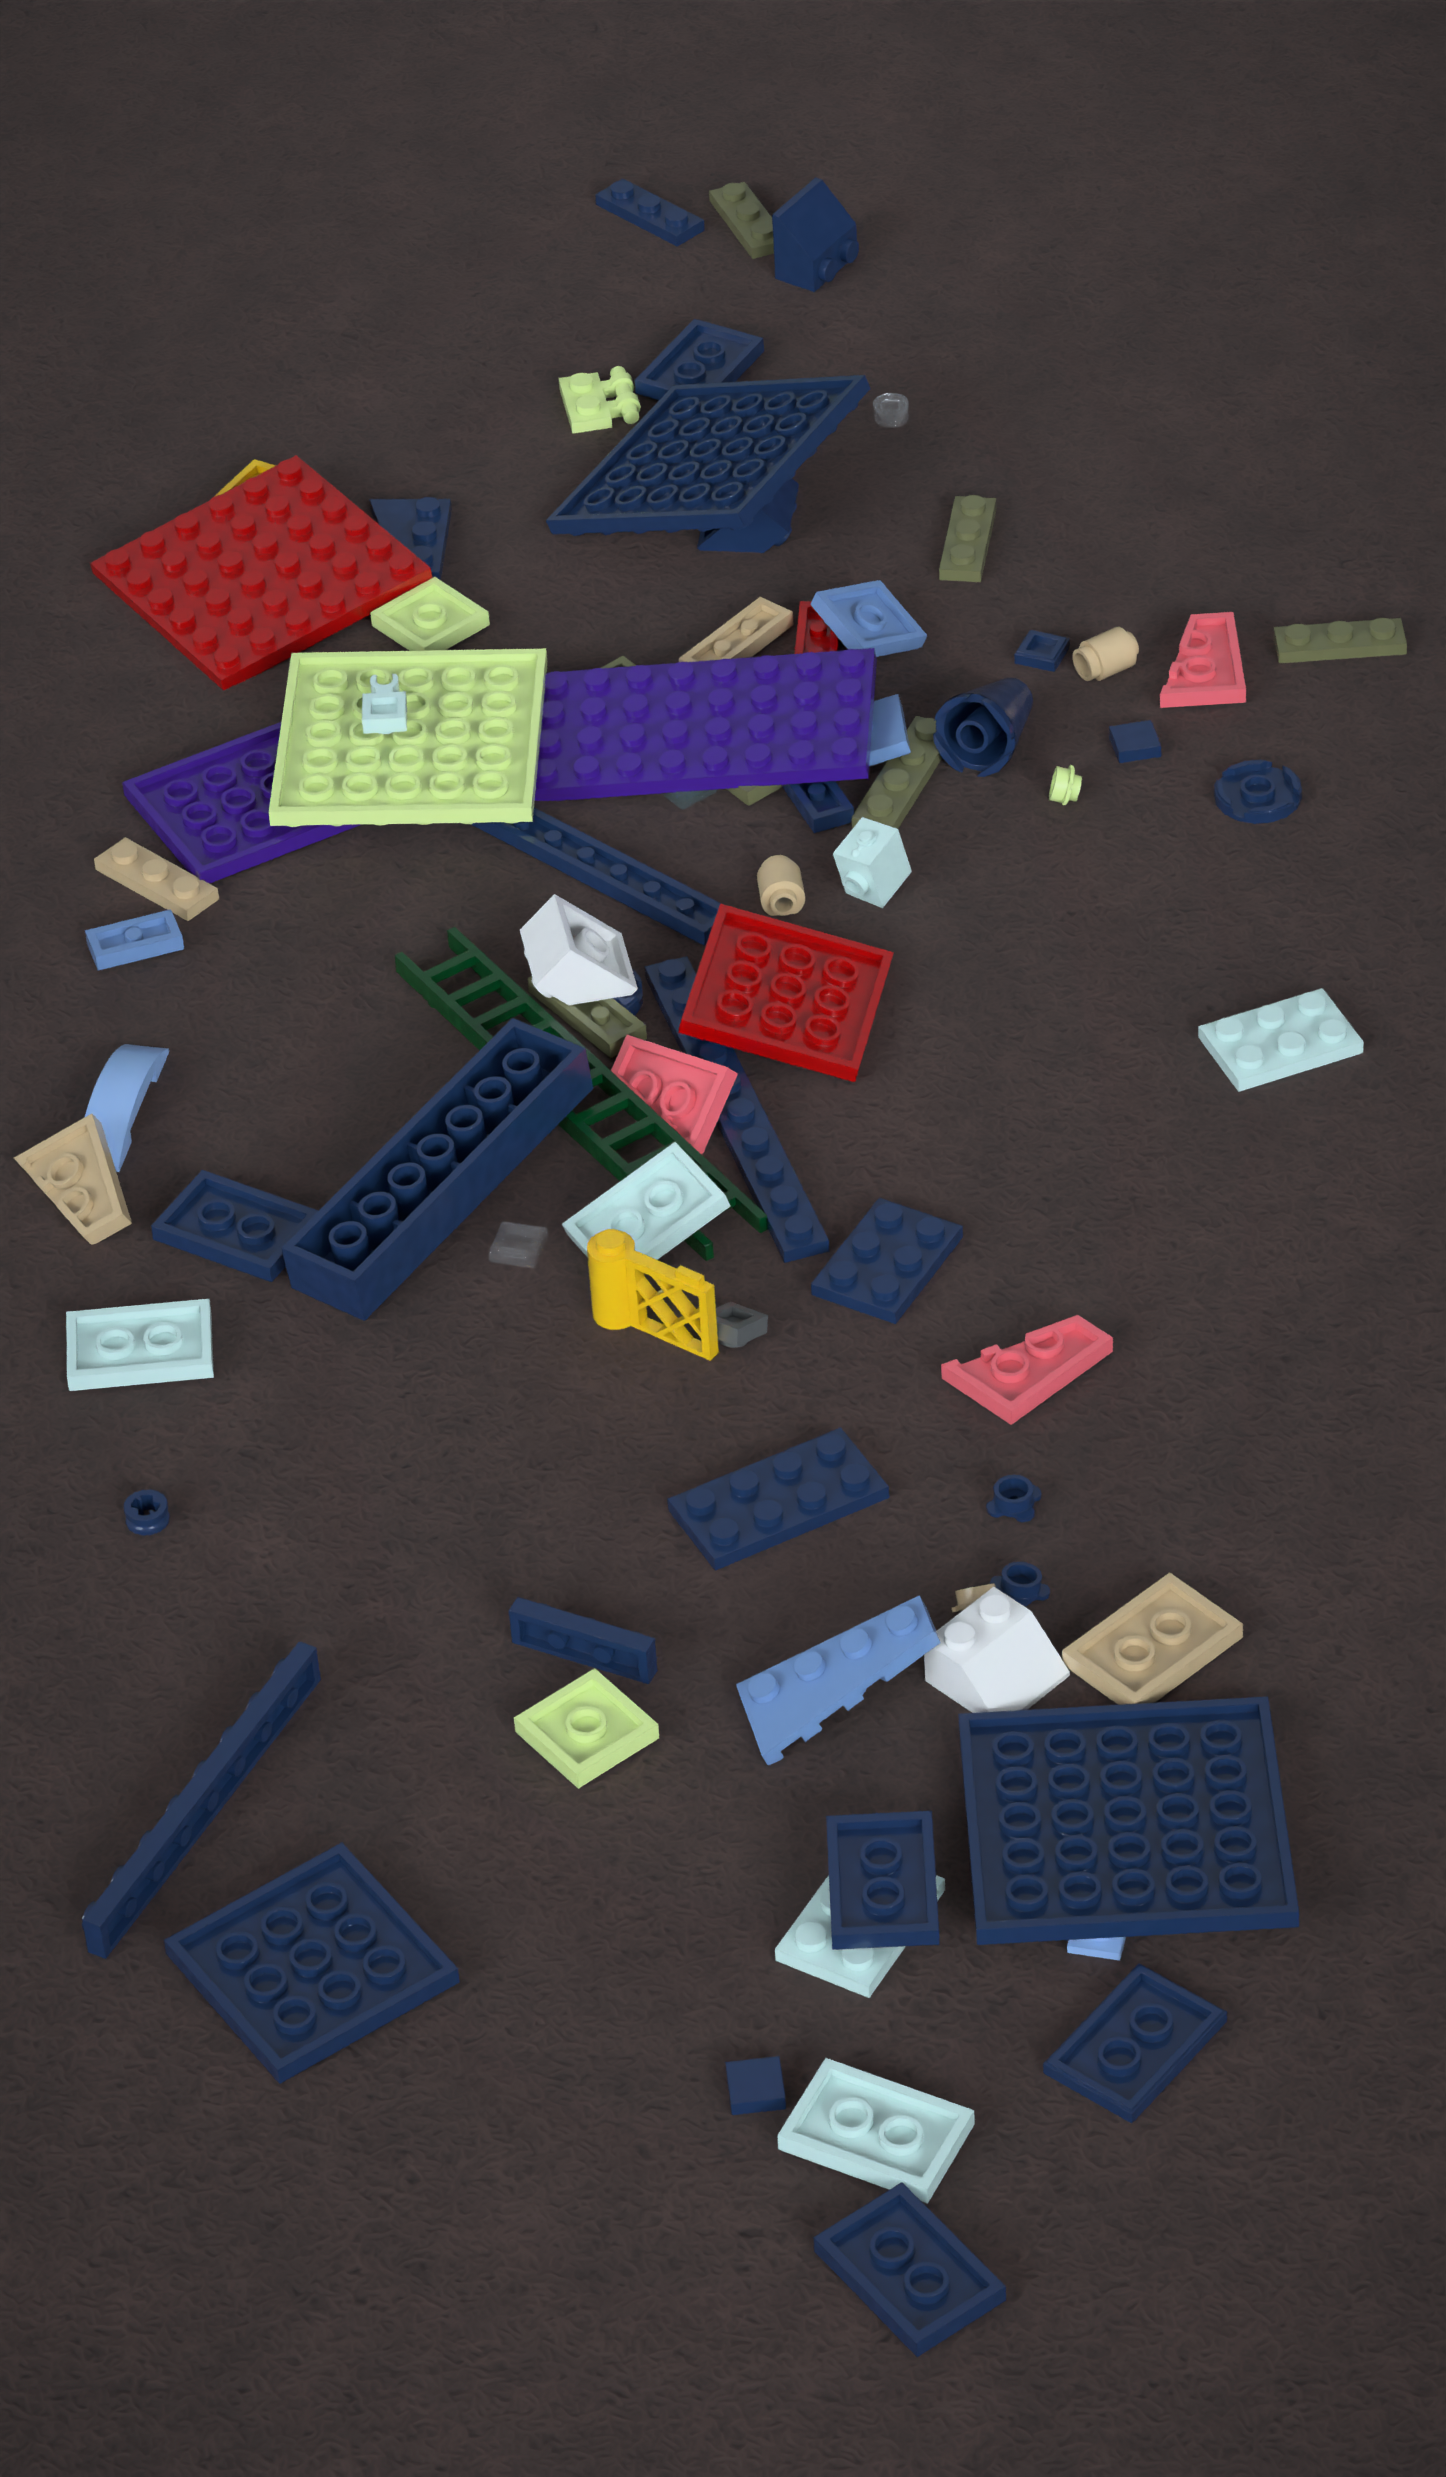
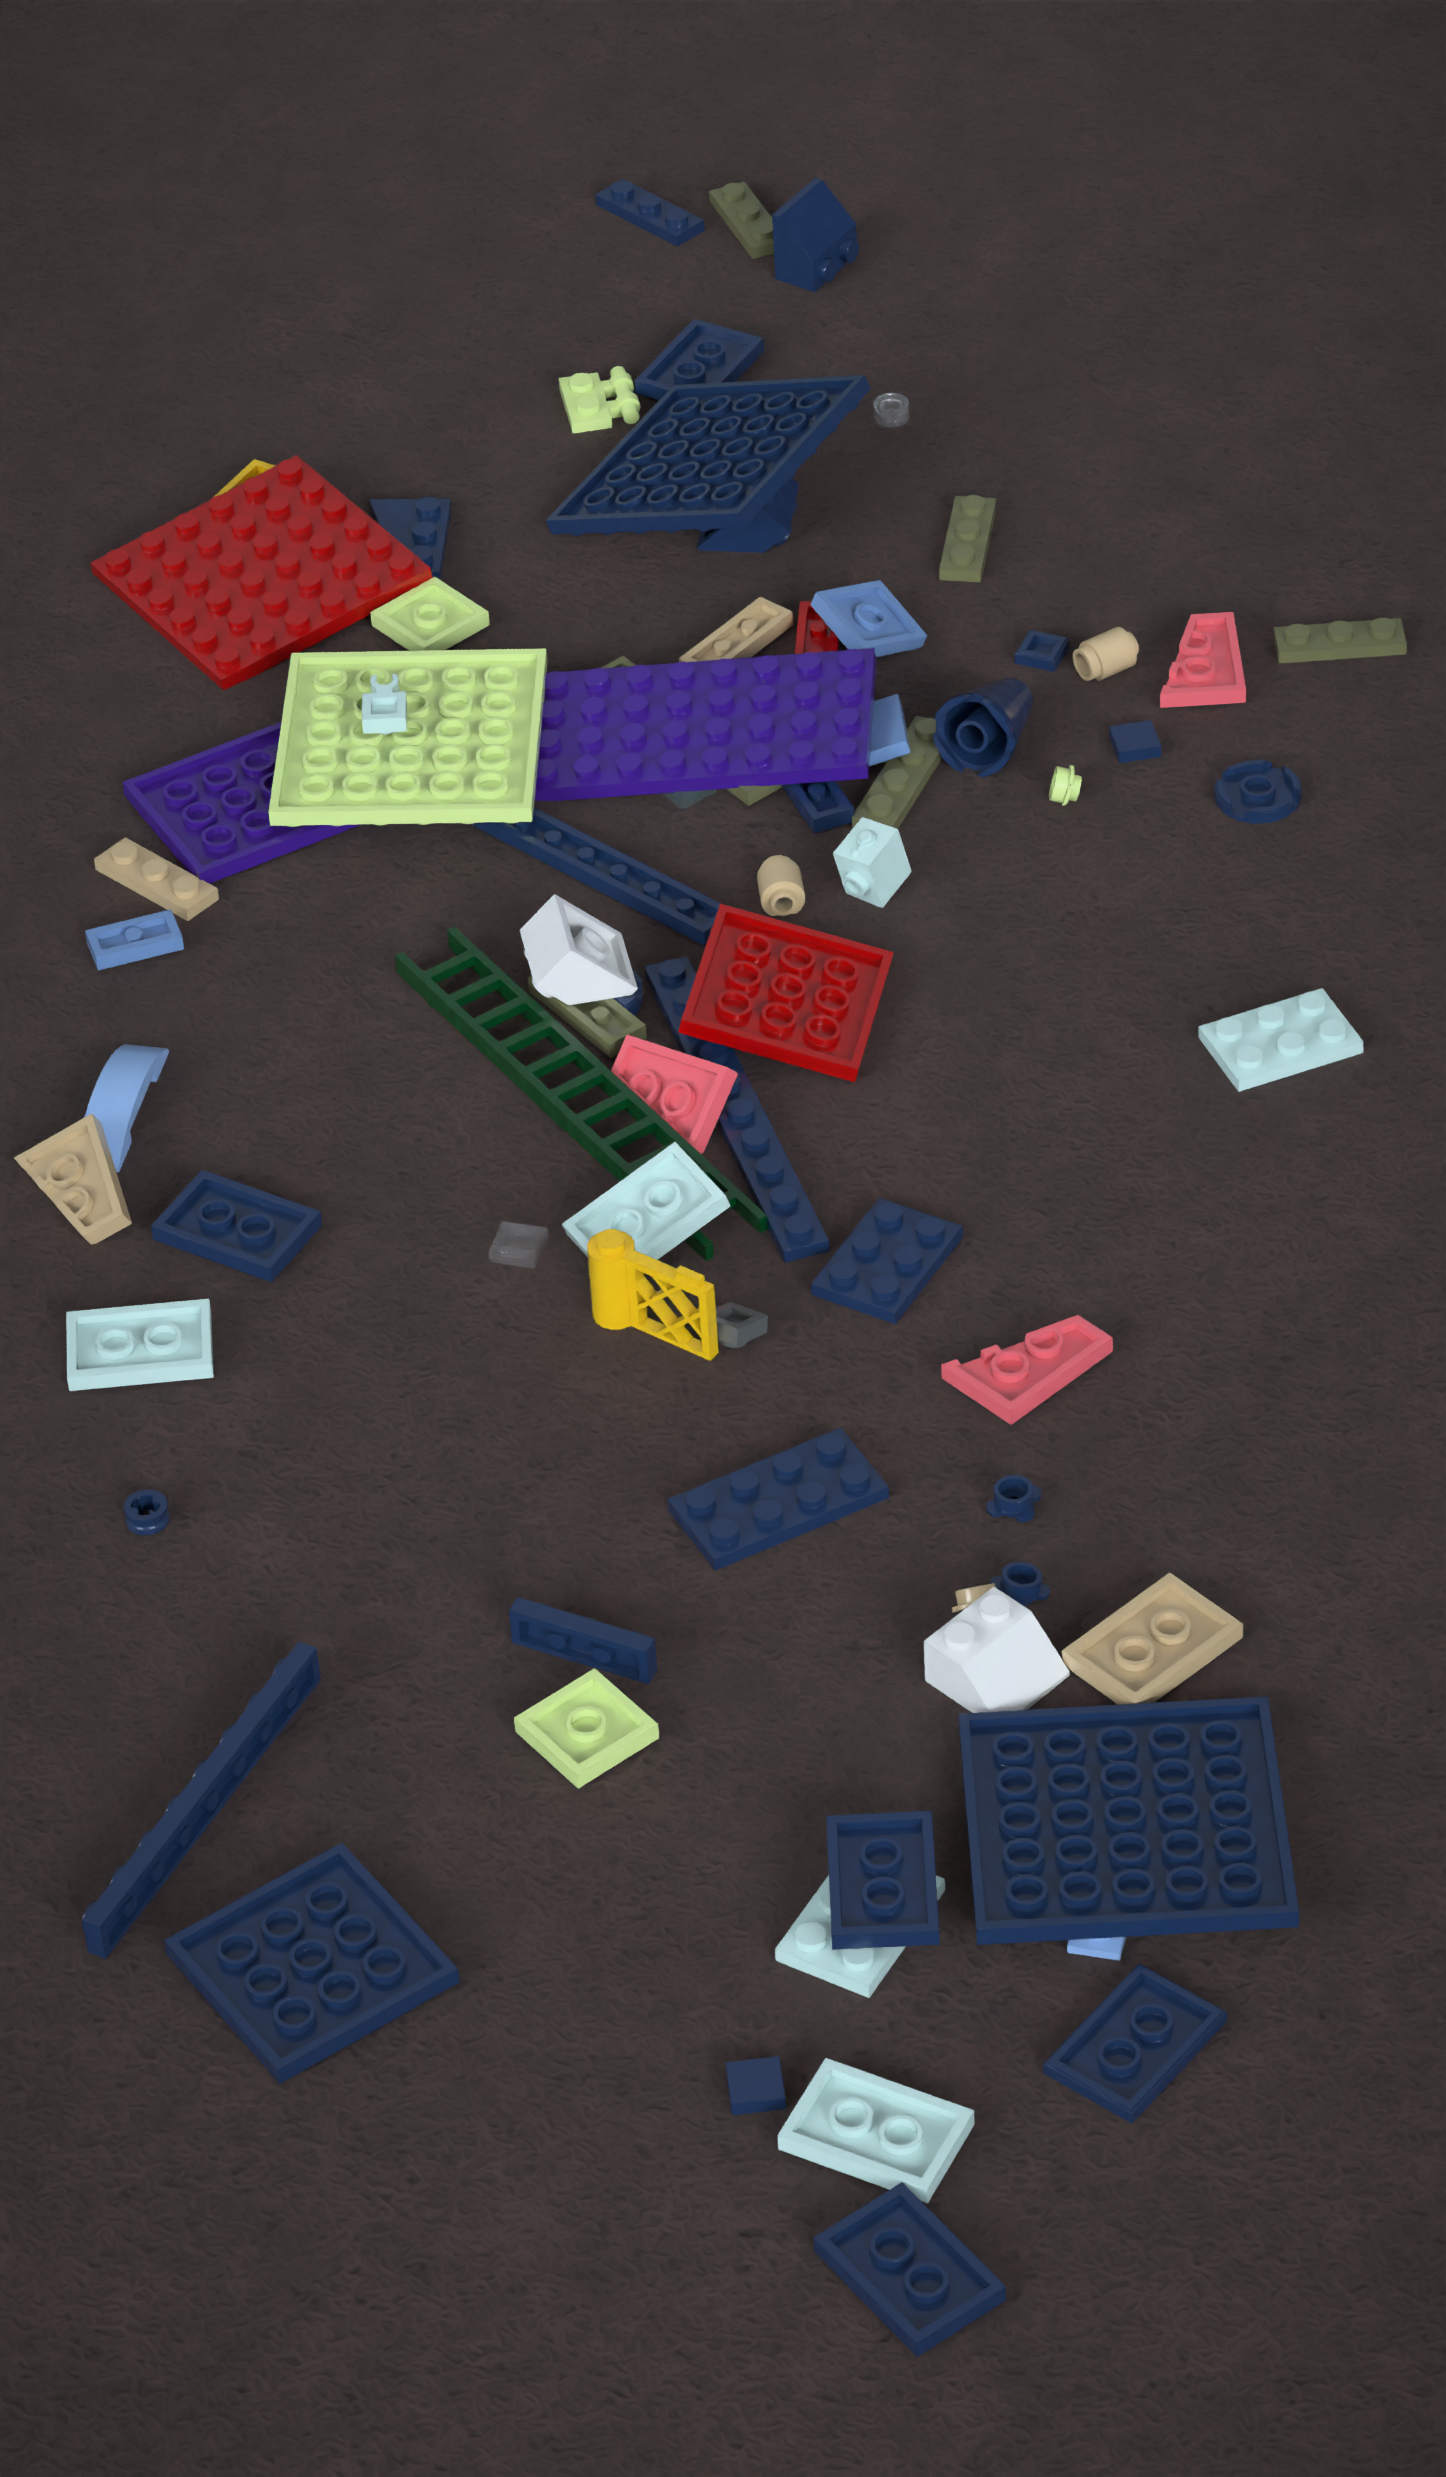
(437, 1169): dark blue brick -> none
(812, 1685): medium blue wing -> none

